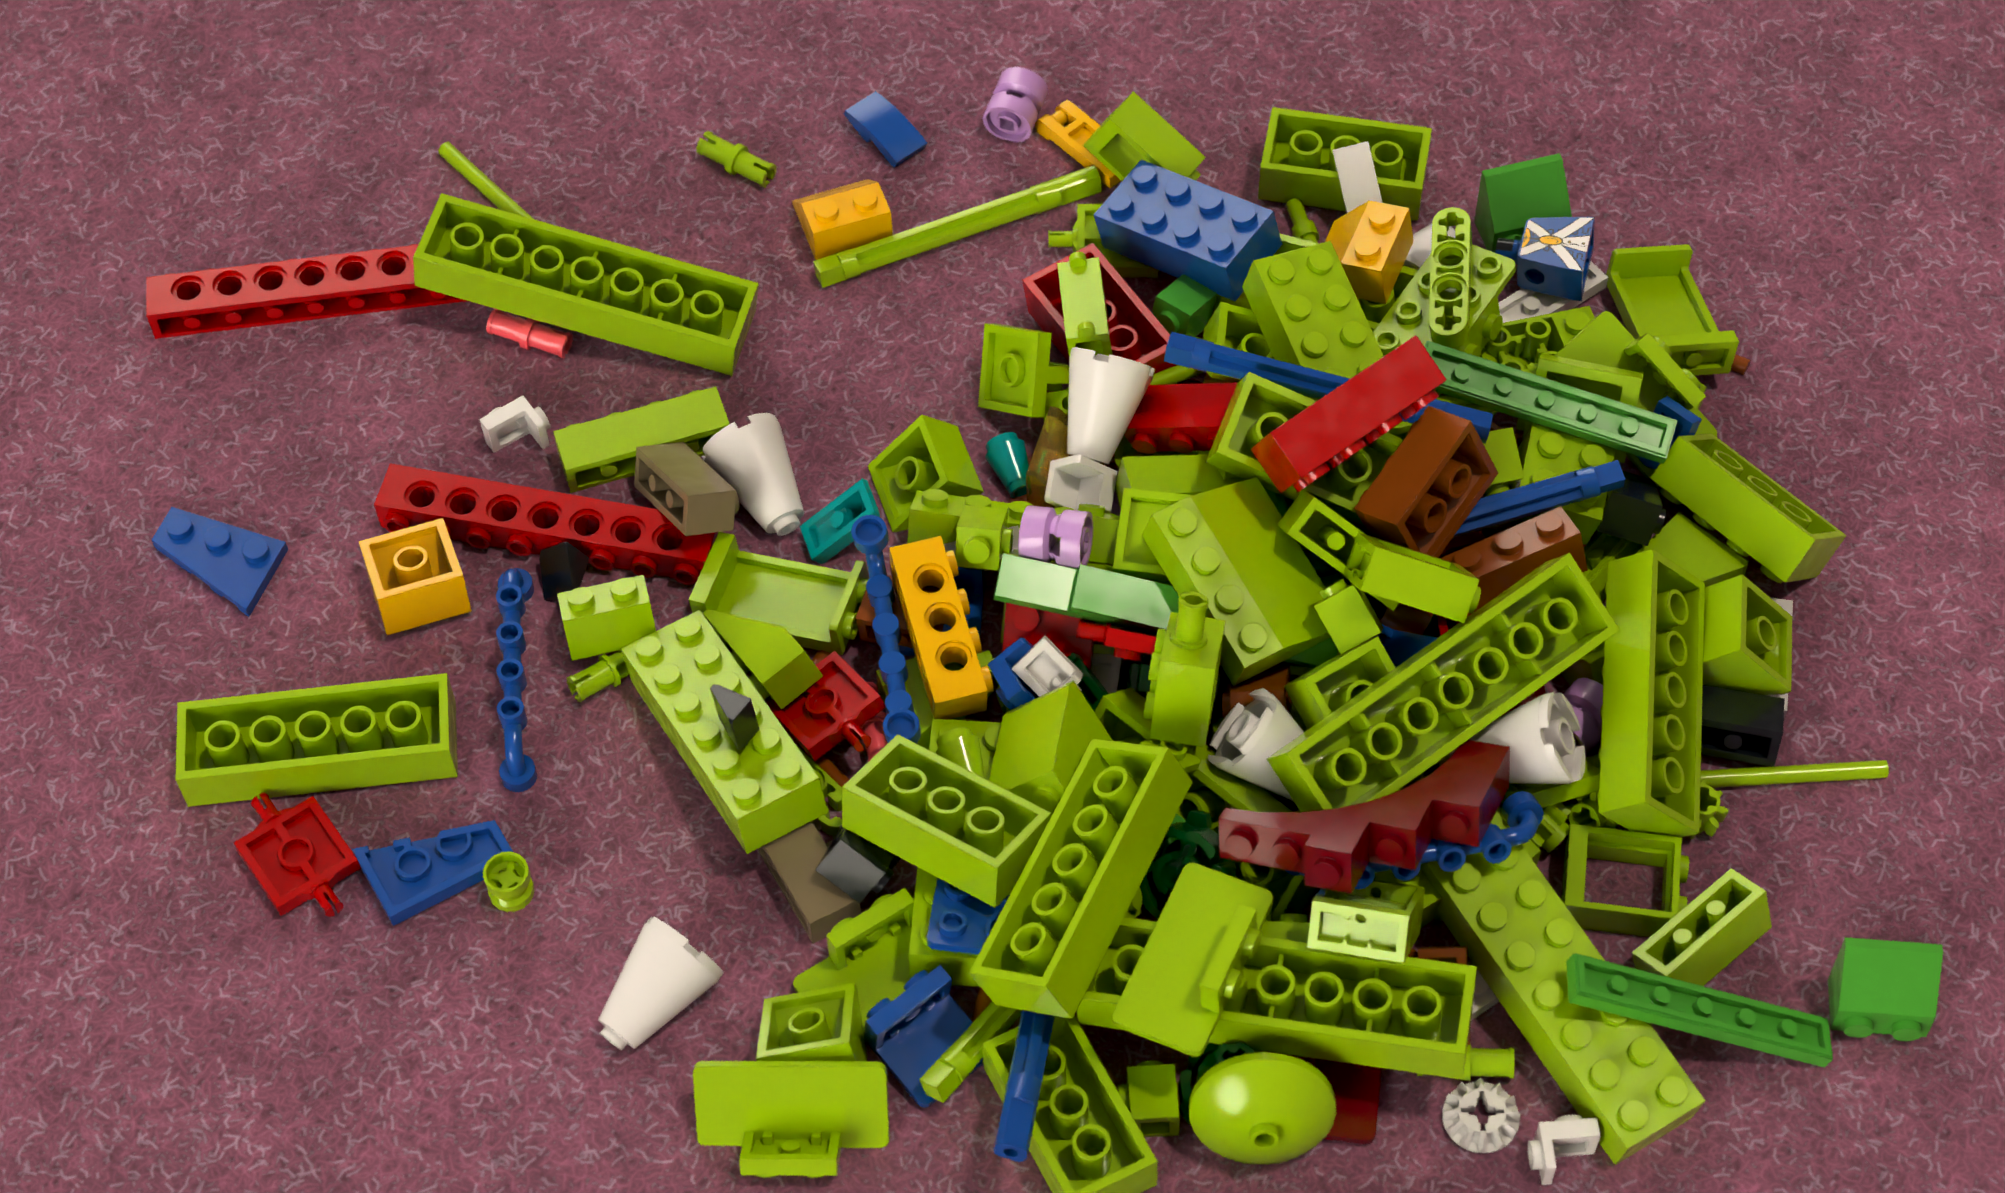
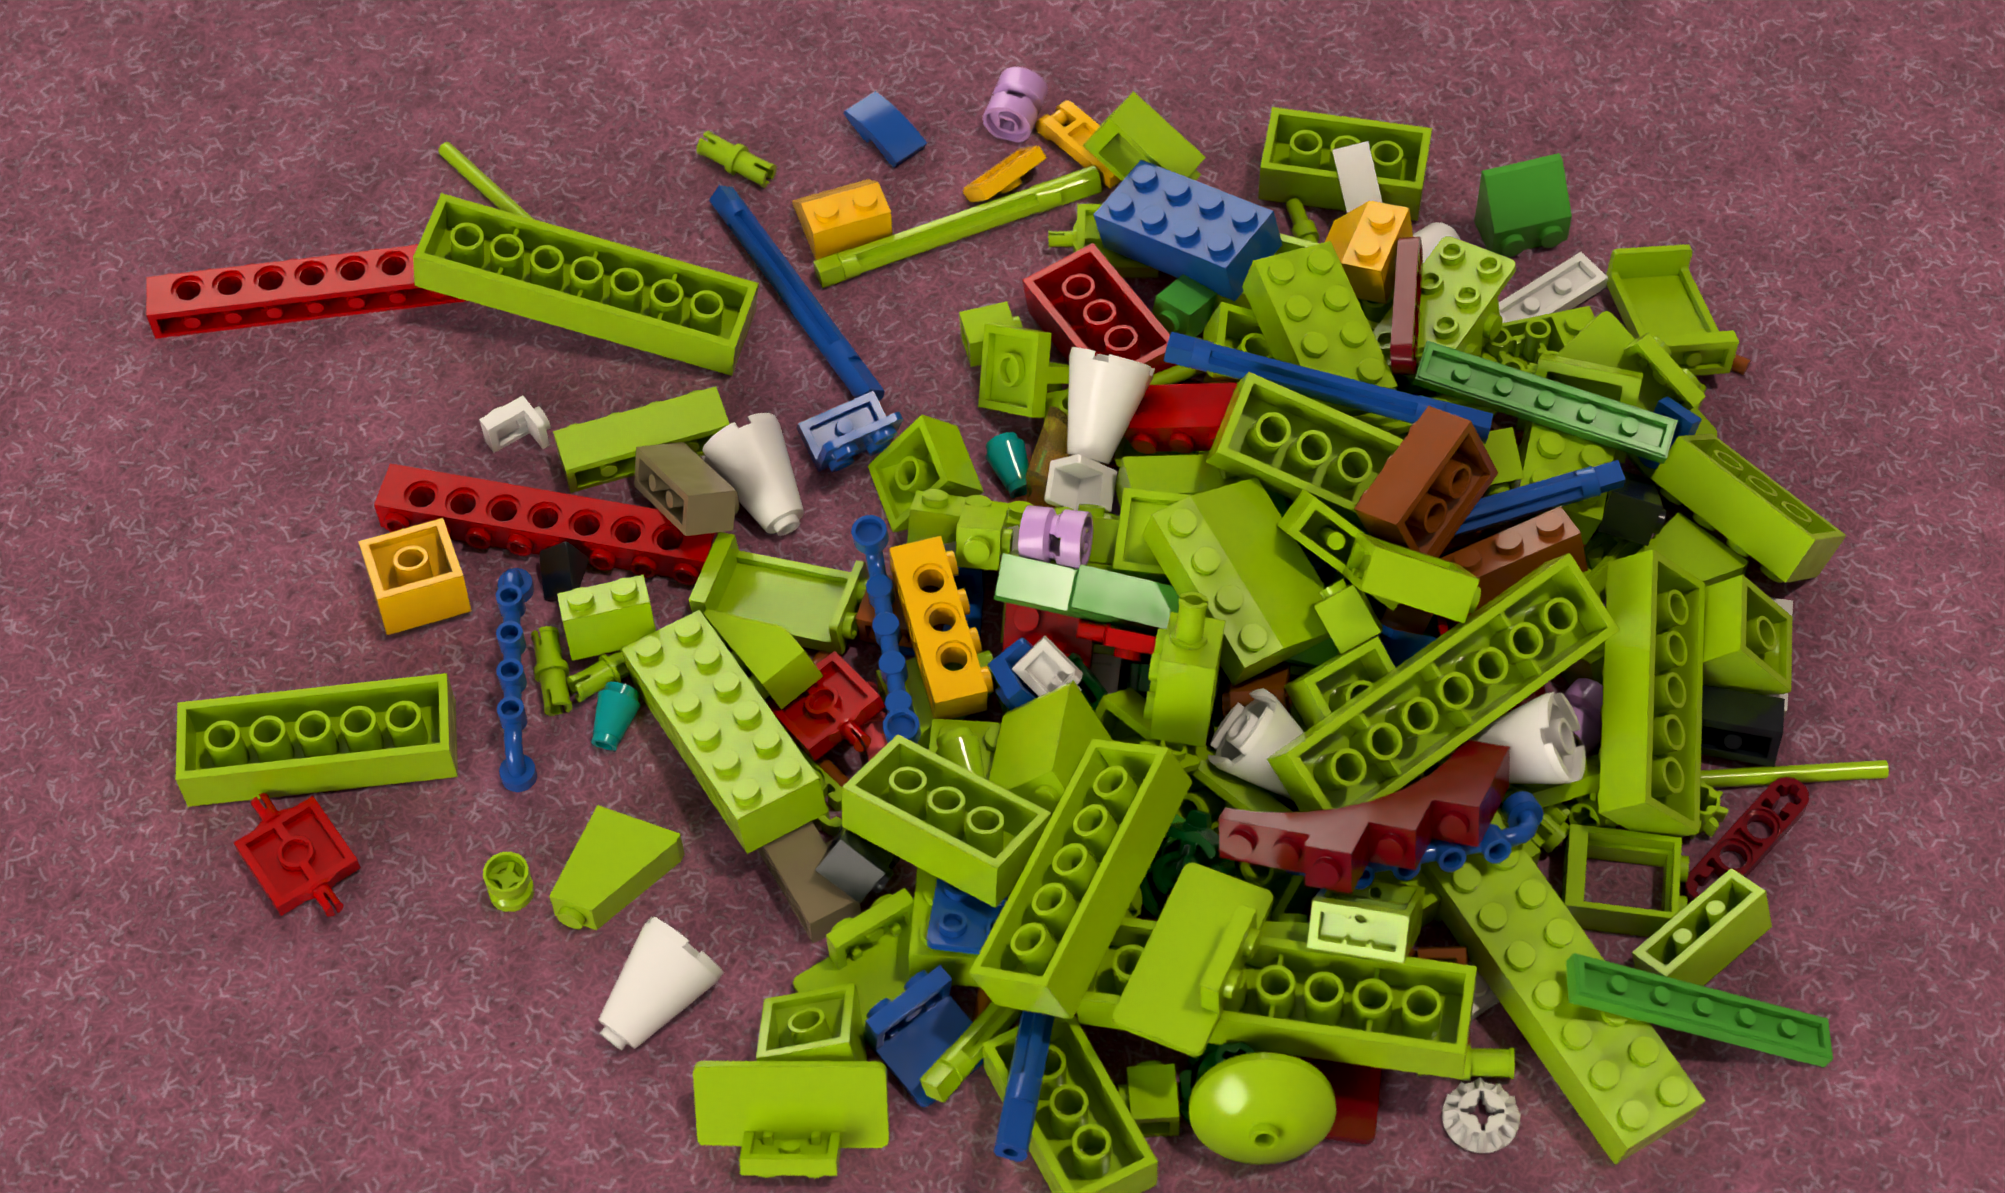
(221, 555): blue wing -> none
(429, 870): blue wing -> none
(529, 333): coral pin -> none
(551, 670): none -> lime pin
(612, 867): none -> lime slope
(614, 714): none -> teal cone
(735, 714): slope -> none
(795, 293): none -> blue piece
(831, 527): teal slope -> none
(848, 431): none -> bracket
(973, 323): none -> lime brick
(1004, 175): none -> yellow plate
(1084, 304): lime brick -> none
(1357, 409): red brick -> none
(1406, 306): none -> beam
(1447, 277): lime beam -> none
(1552, 255): blue torso -> none
(1563, 1137): white bracket -> none
(1743, 842): none -> dark red beam
(1884, 988): bright green slope -> none

